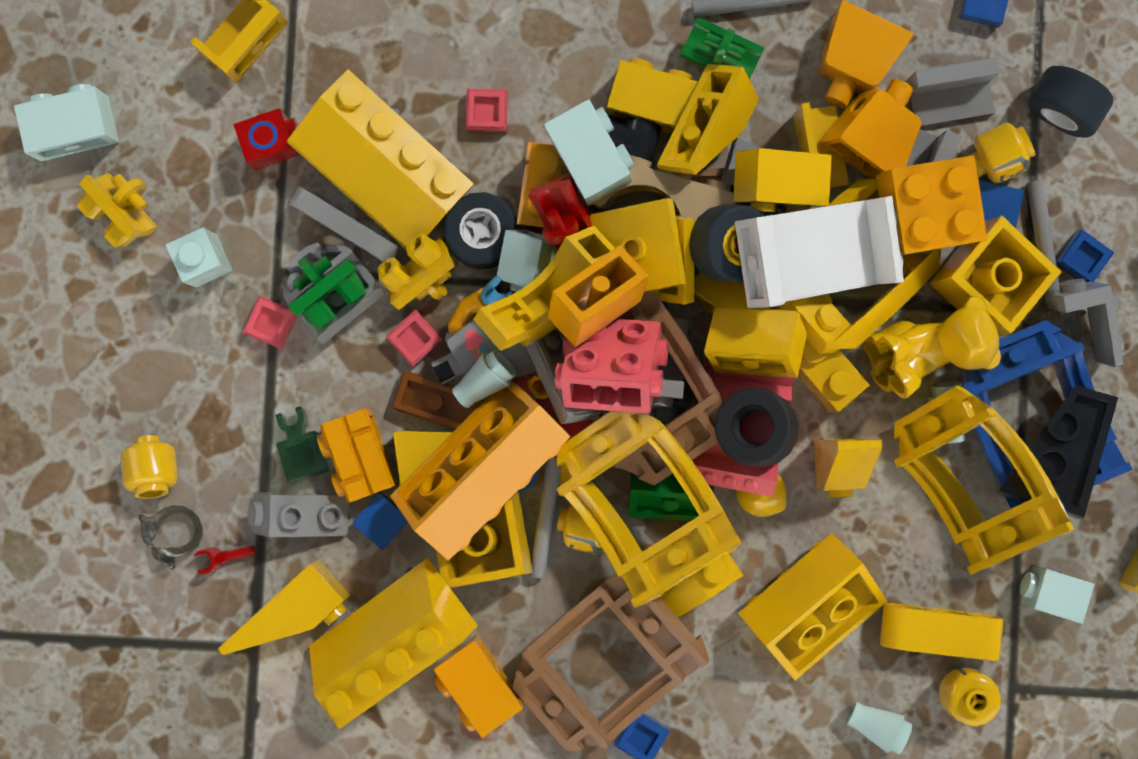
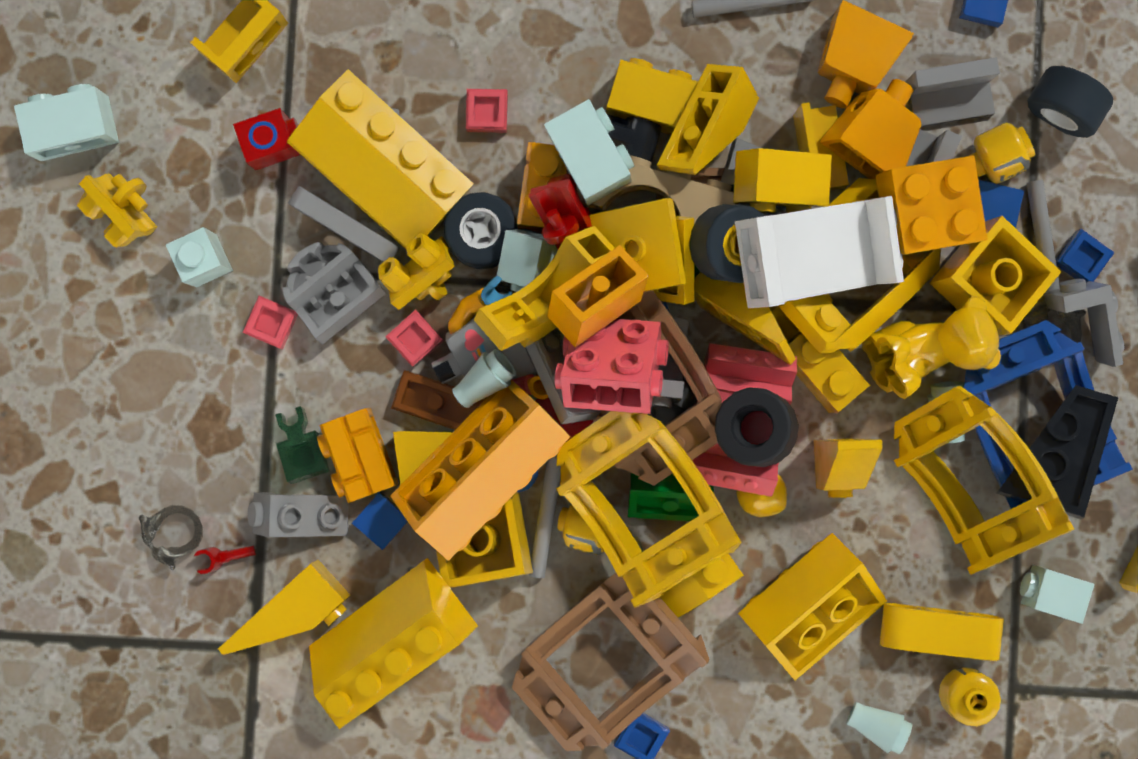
(149, 467): yellow head -> none
(312, 303): green hips -> none
(477, 686): light orange brick -> none
(721, 47): green hips -> none
(756, 342): yellow panel -> none

